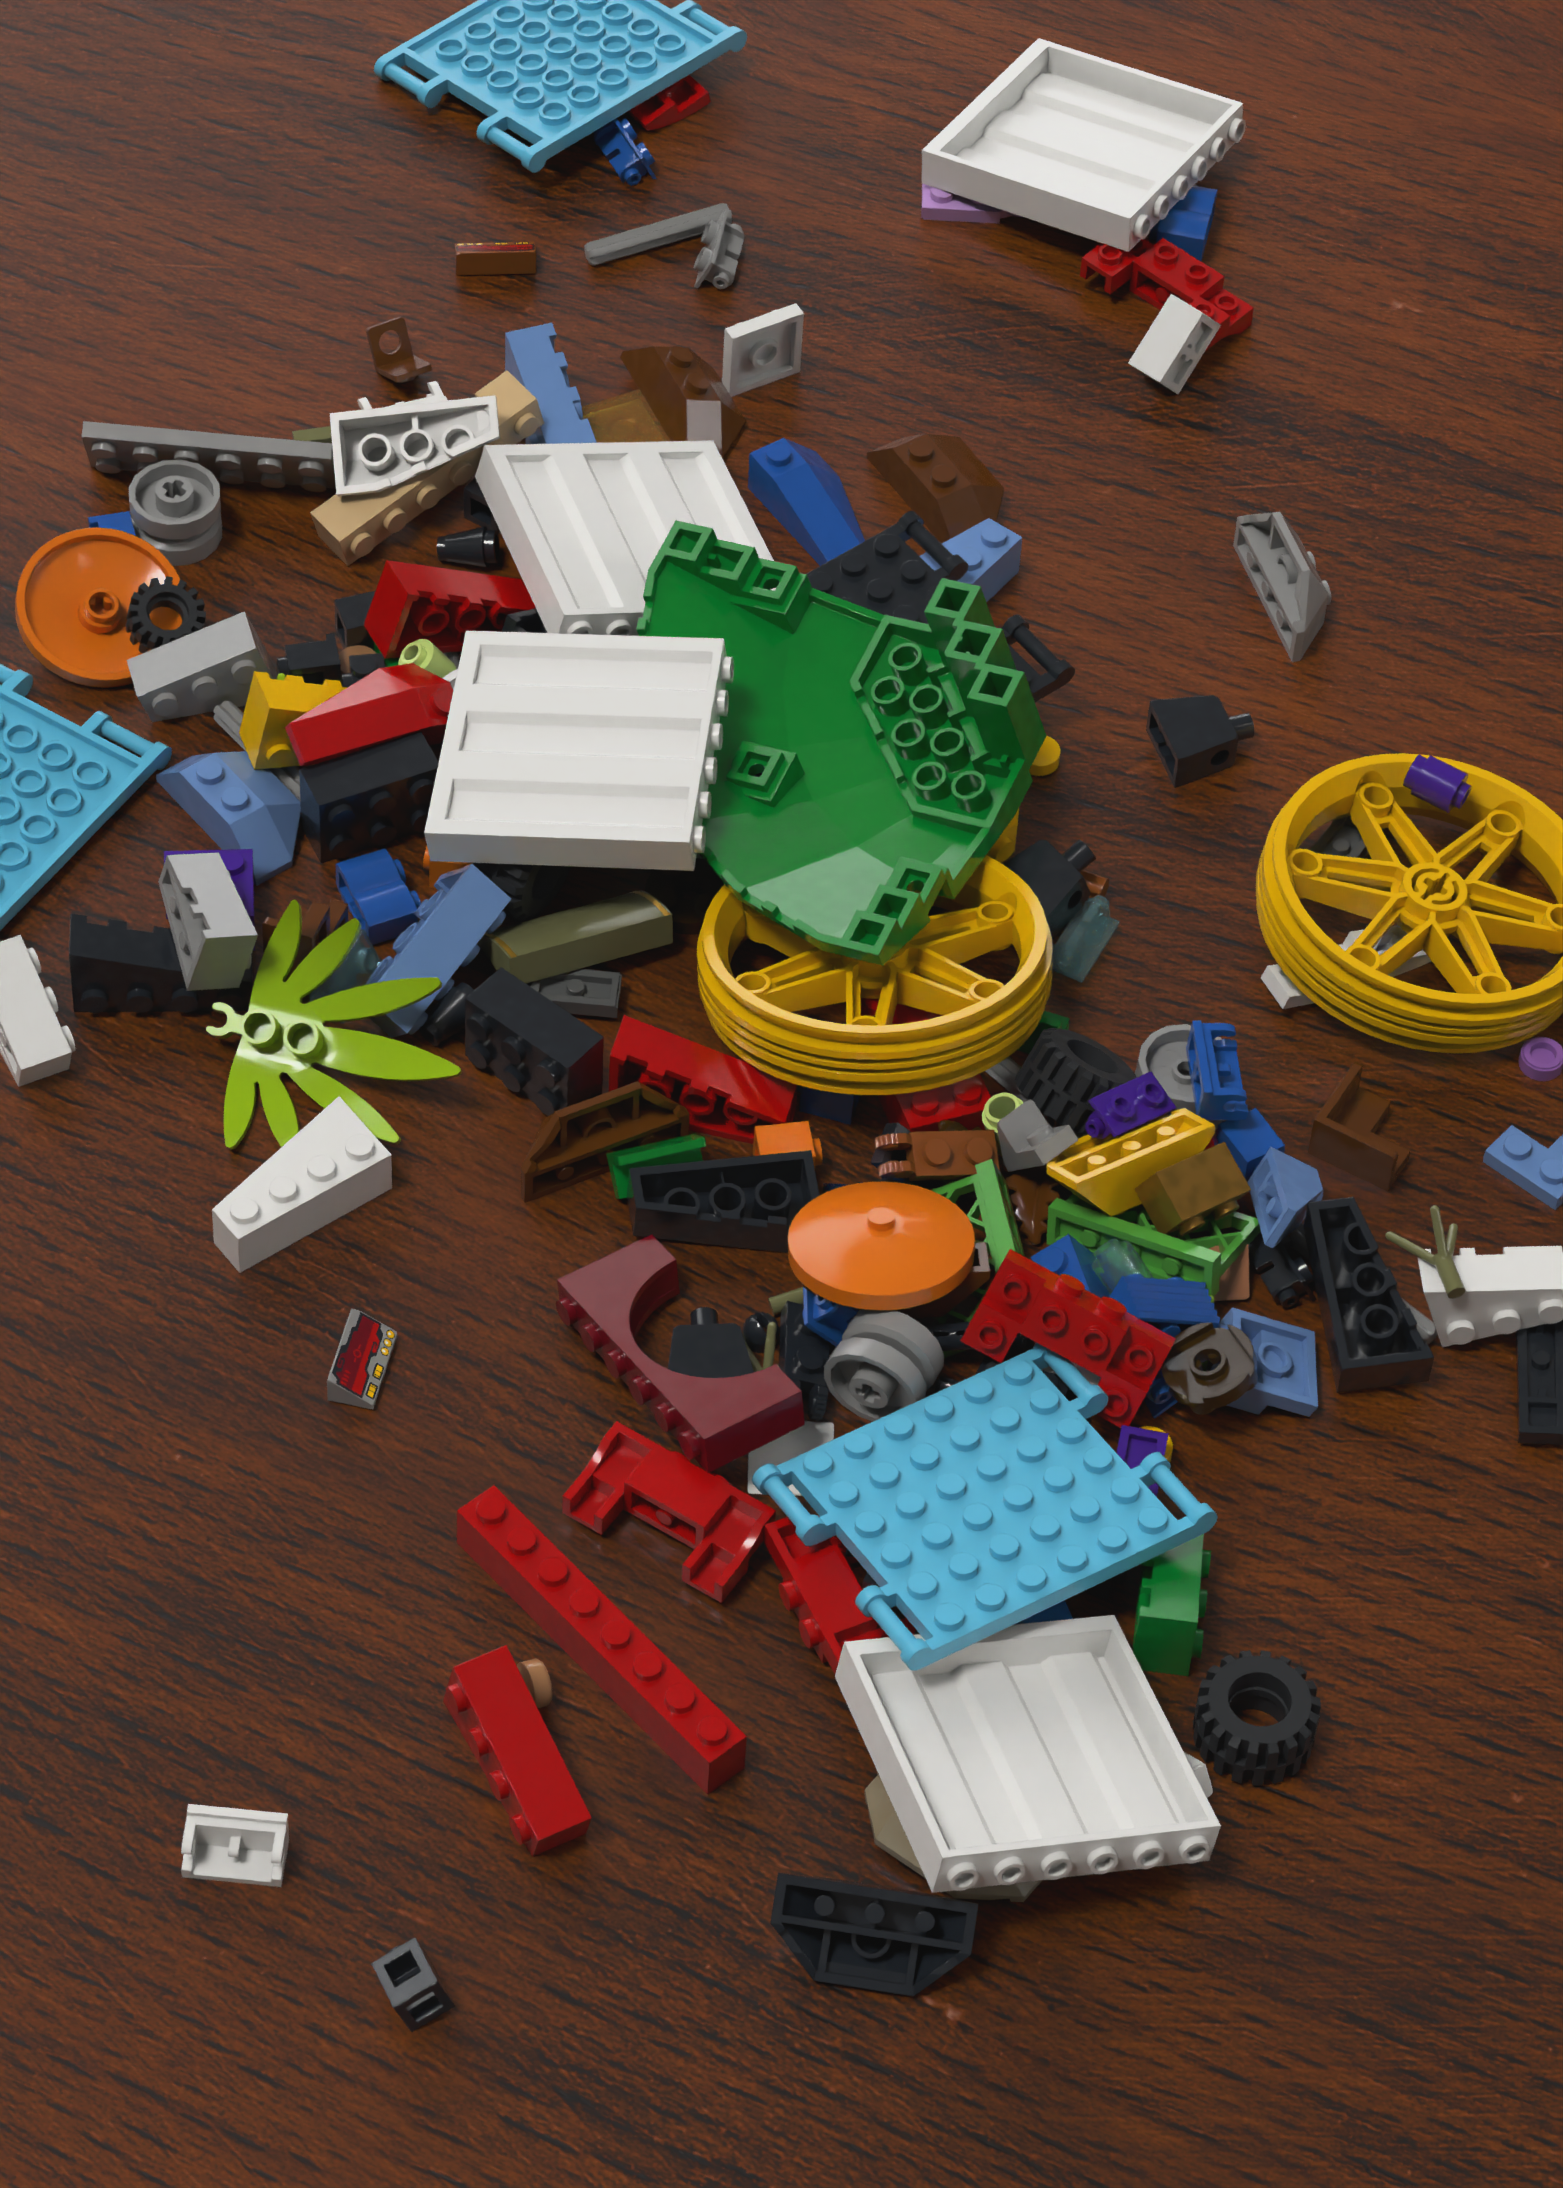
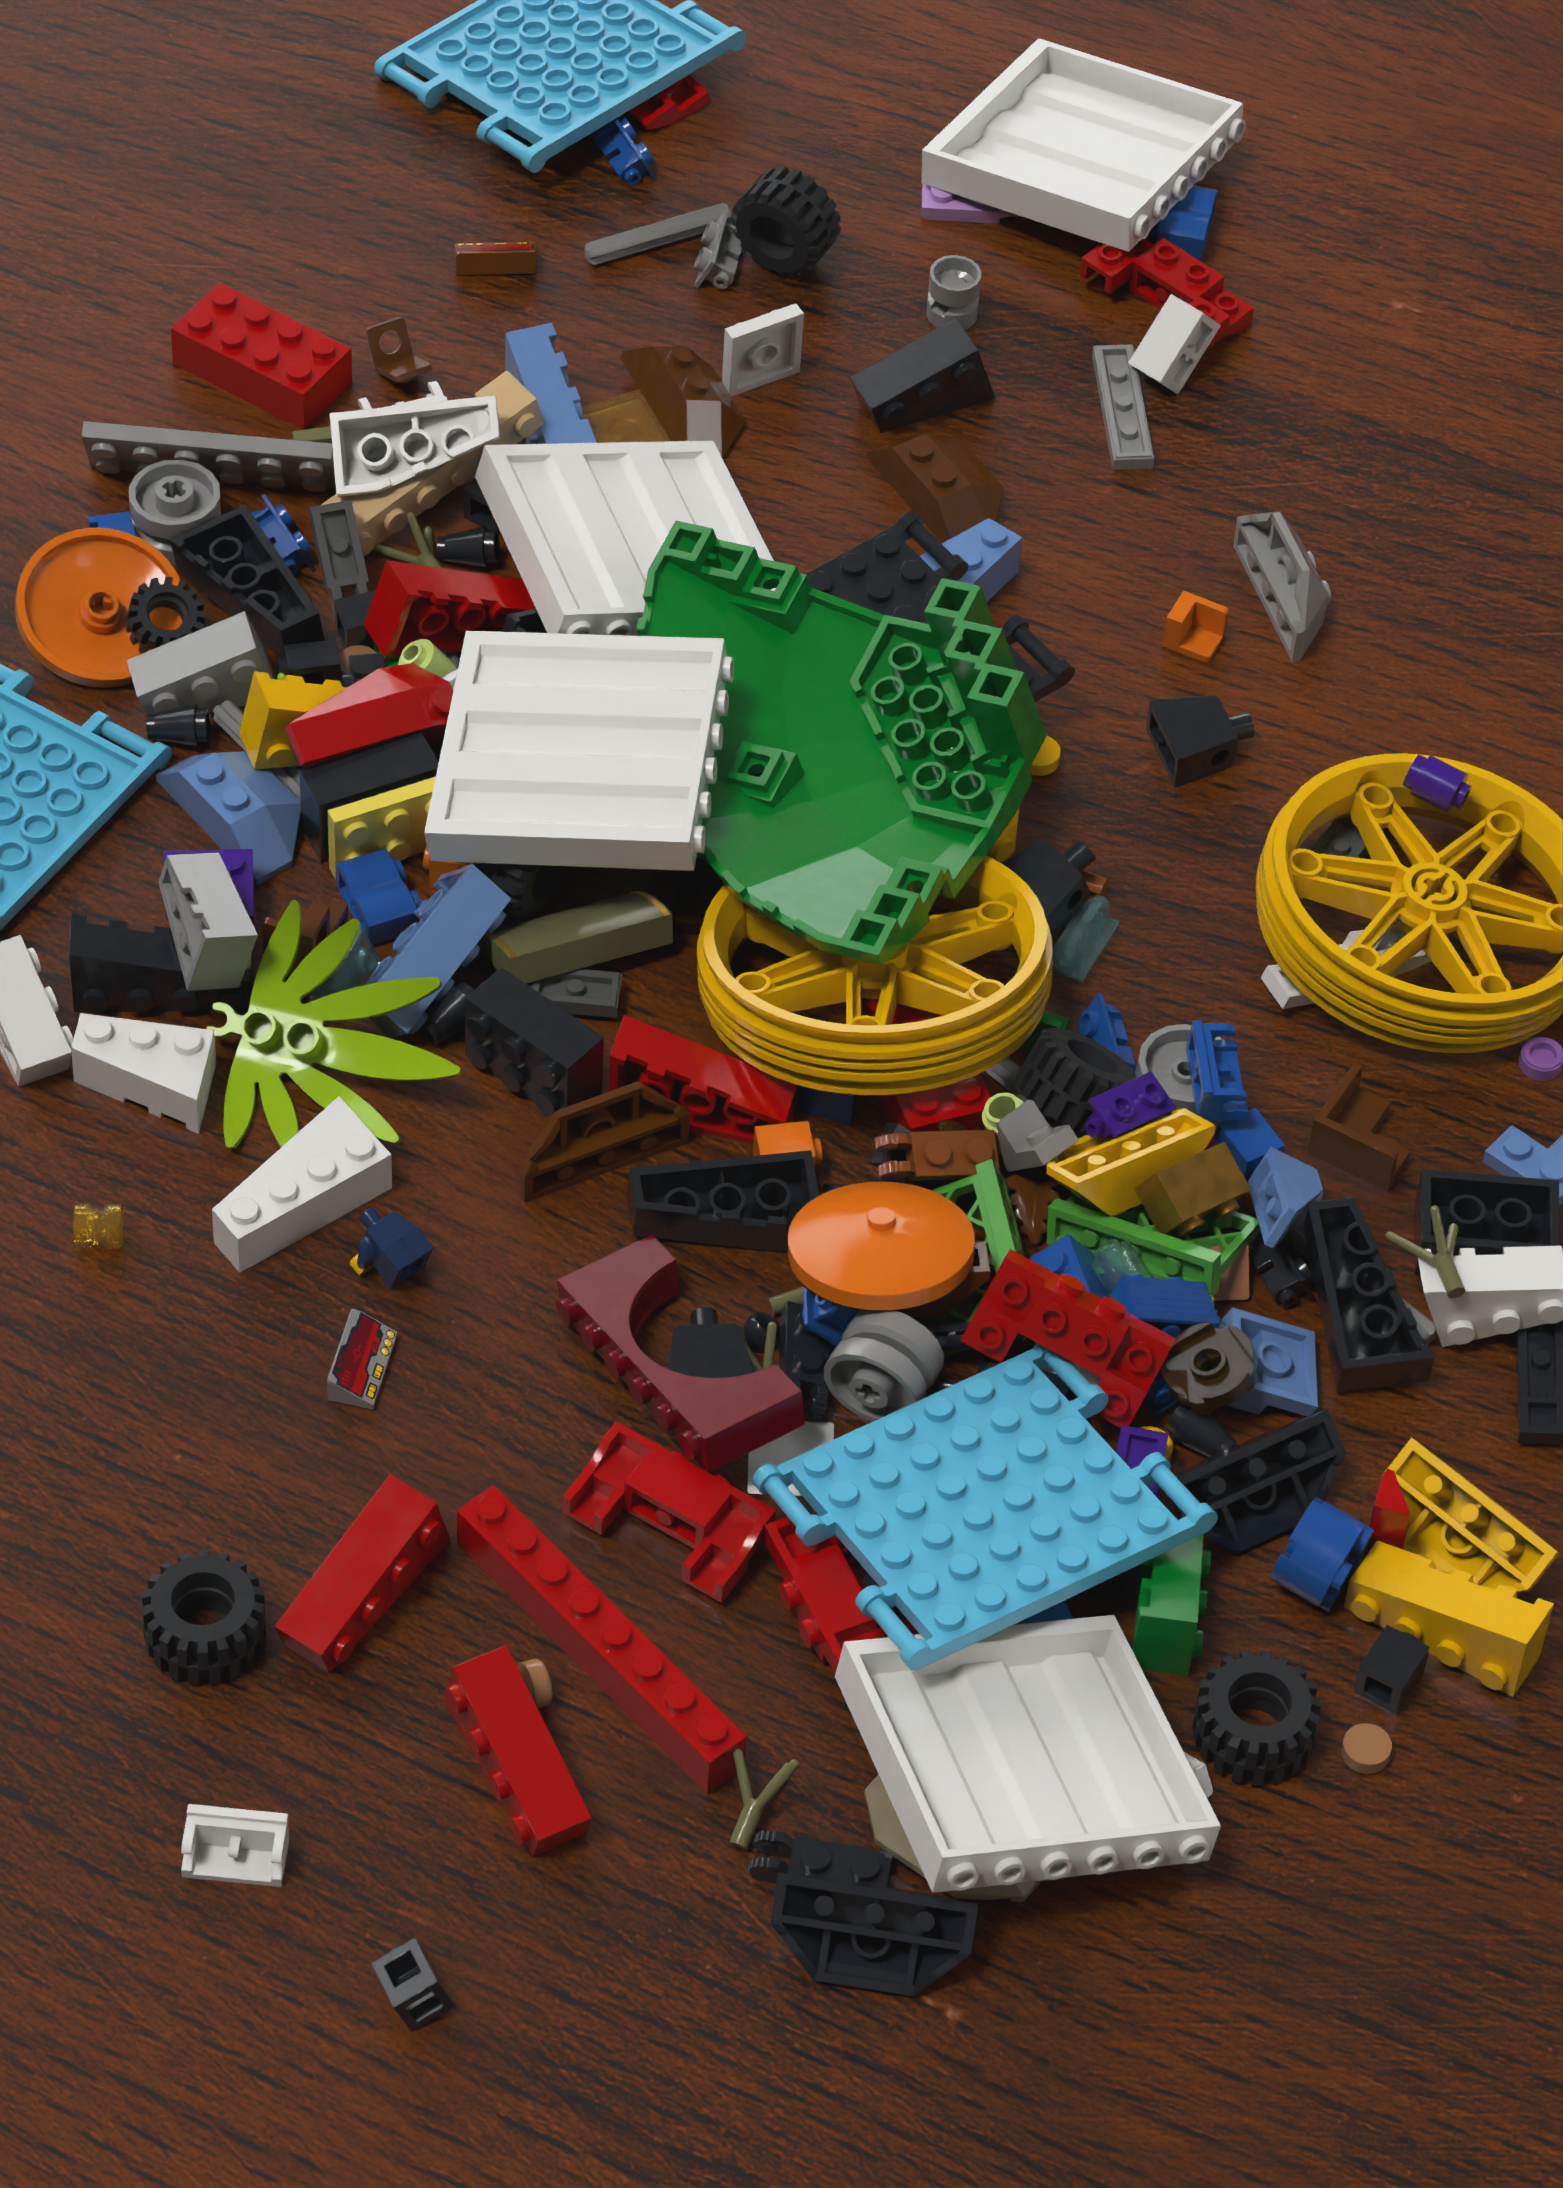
(98, 1227): none -> clear yellow wheel
(147, 1063): none -> white wedge
(181, 725): none -> black cone
(204, 1649): none -> black tyre
(244, 572): none -> black wedge
(261, 356): none -> red brick
(276, 524): none -> blue hinge
(338, 549): none -> dark grey hinge
(364, 1574): none -> red wedge
(381, 821): none -> light yellow plate
(391, 1247): none -> dark blue piece
(424, 543): none -> olive plant
(665, 1152): green panel -> none
(752, 1807): none -> olive plant
(786, 221): none -> black tyre
(804, 498): blue wedge -> none
(818, 1859): none -> black hinge
(924, 380): none -> black wedge
(953, 291): none -> light grey wheel
(1106, 1027): none -> blue hinge
(1122, 408): none -> light grey tile
(1195, 627): none -> orange panel
(1199, 1431): none -> black cone
(1266, 1481): none -> black wedge
(1321, 1554): none -> blue brick
(1366, 1748): none -> medium nougat tile
(1389, 1514): none -> red slope
(1391, 1669): none -> black brick
(1459, 1620): none -> yellow wedge
(1464, 1526): none -> yellow wedge
(1488, 1211): none -> black brick

